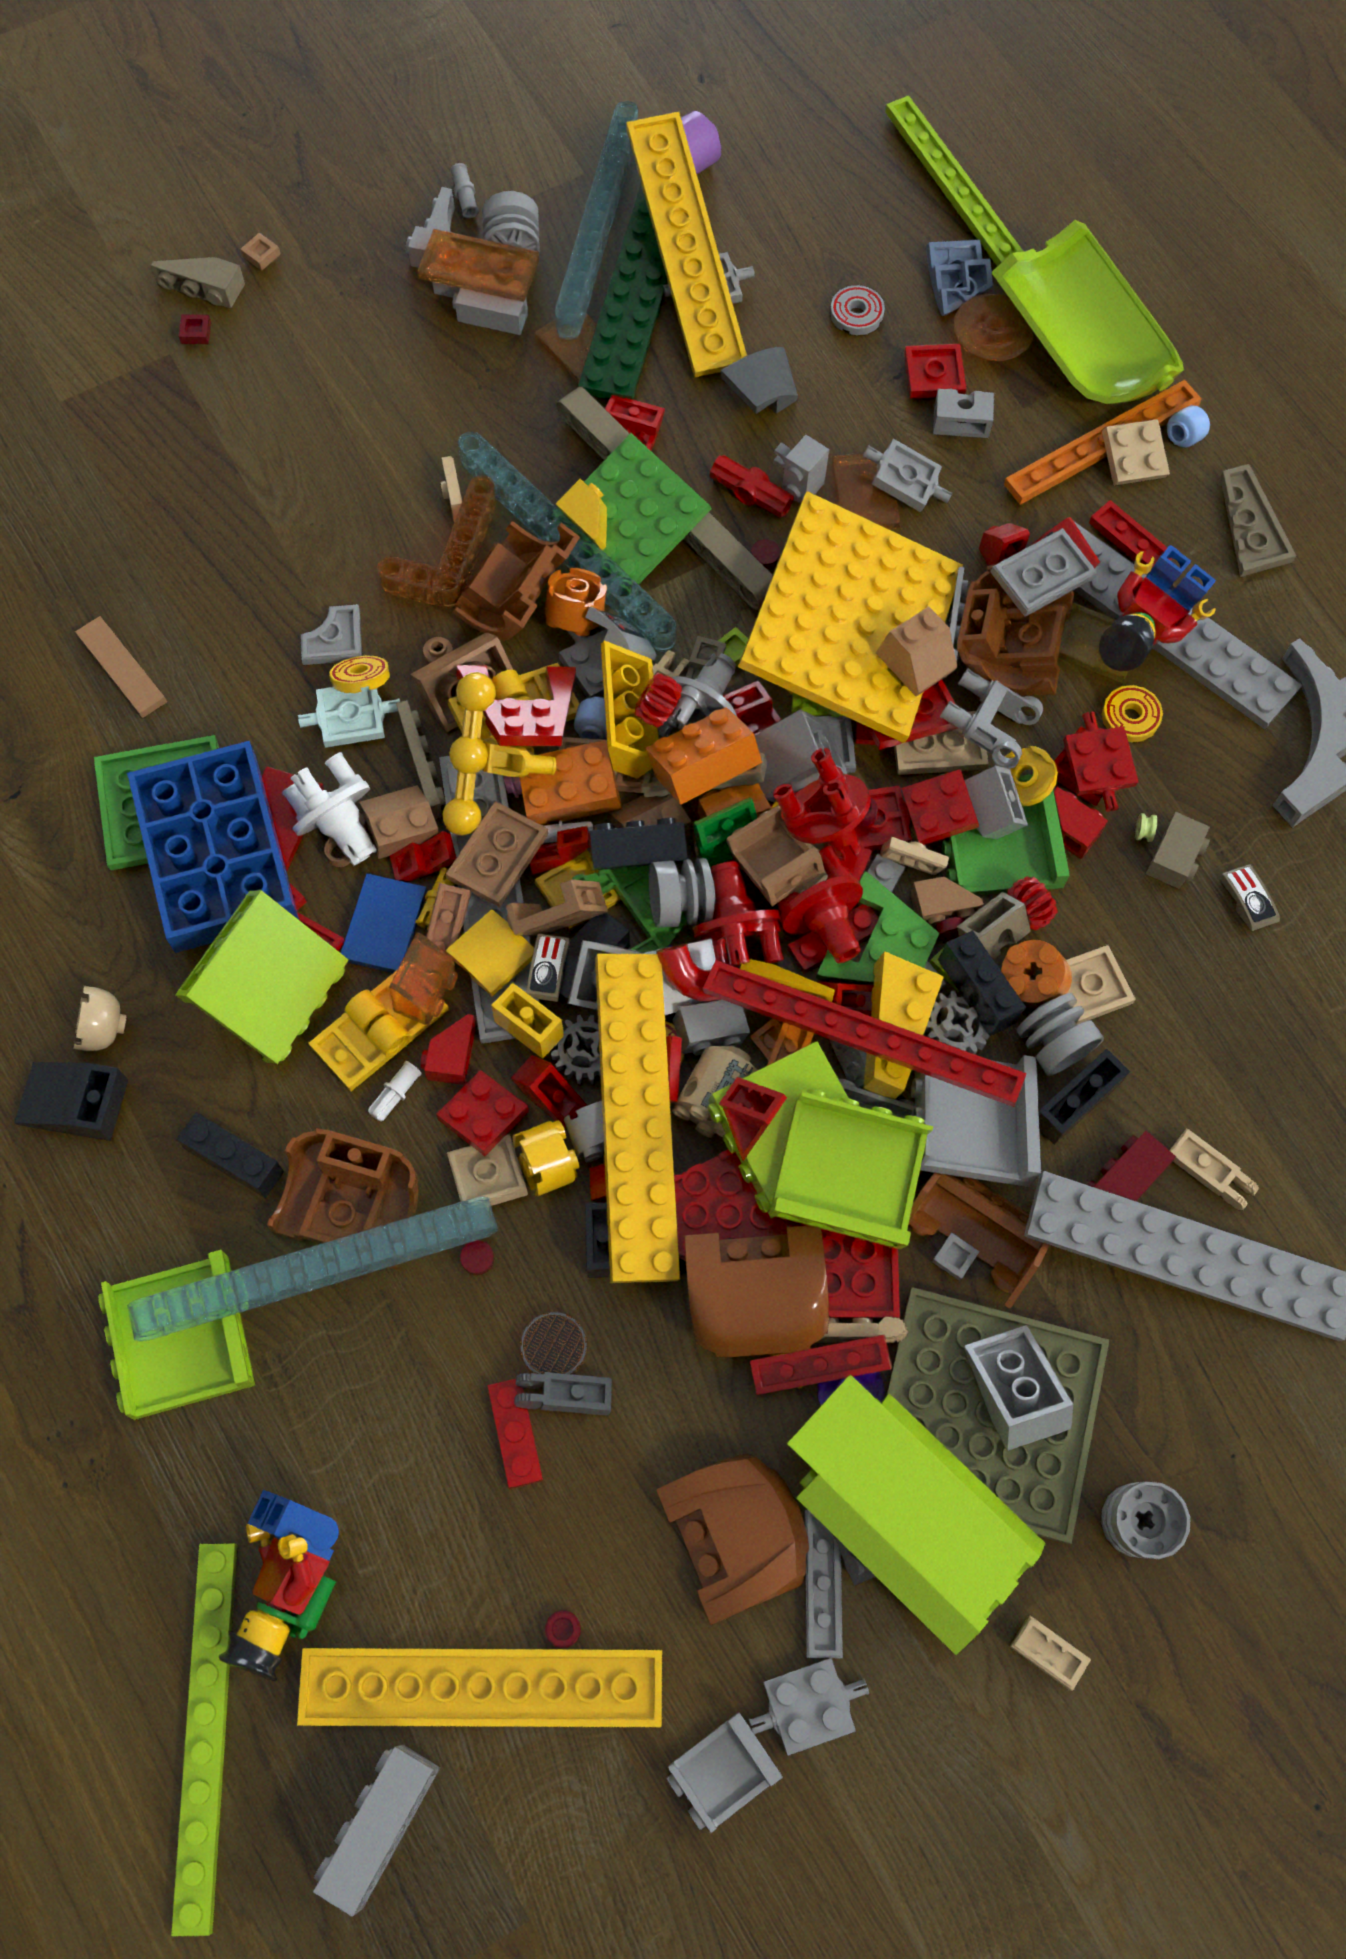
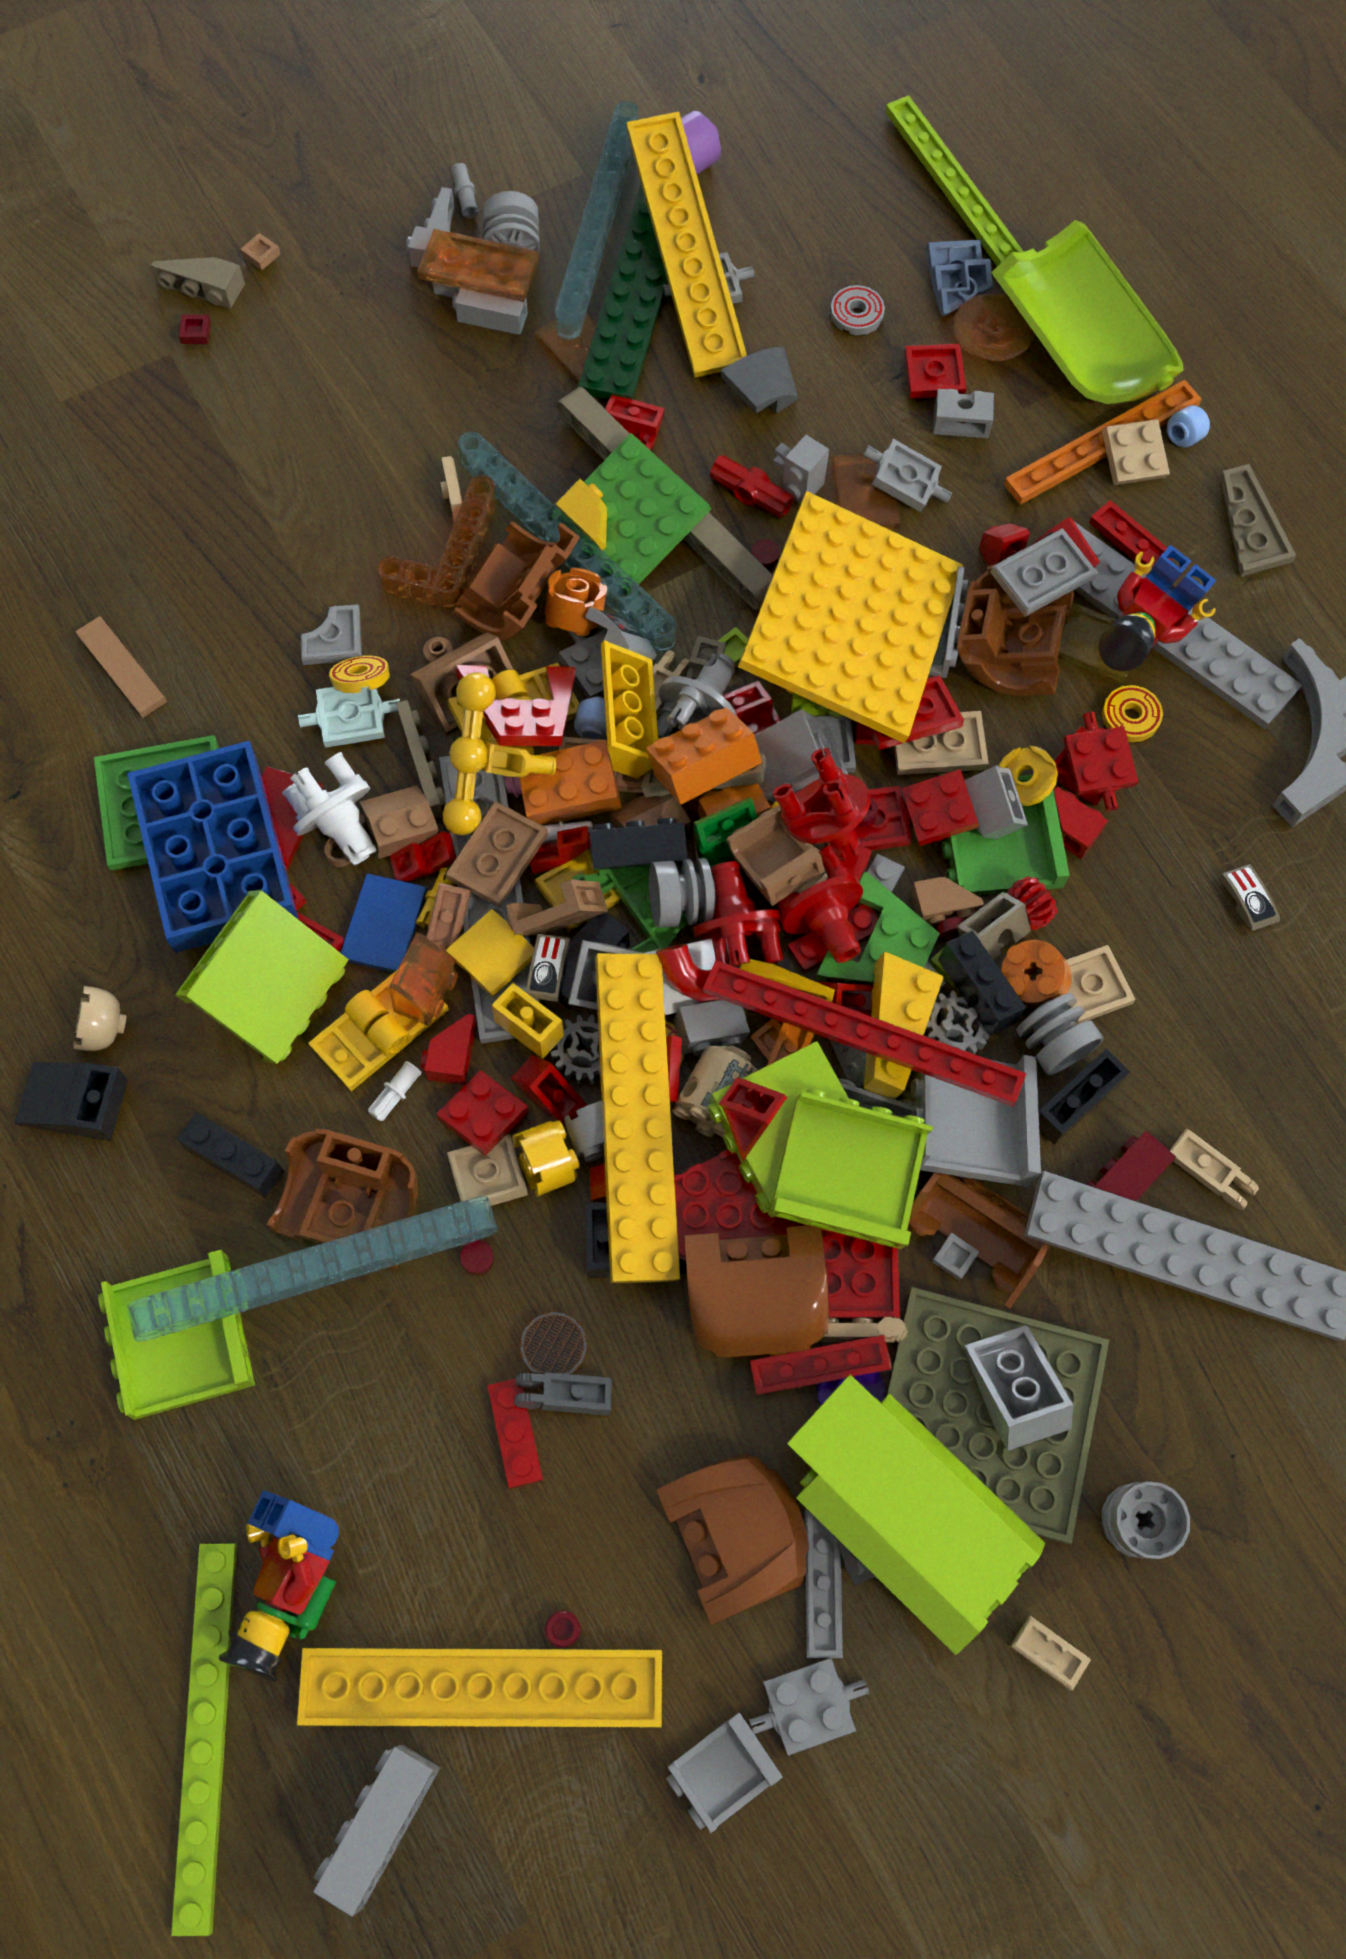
(658, 700): red gear -> none
(914, 855): tan plate -> none
(919, 651): medium nougat slope -> none
(977, 726): light grey connector -> none
(1146, 827): yellowish green bush -> none
(1178, 850): dark tan brick -> none

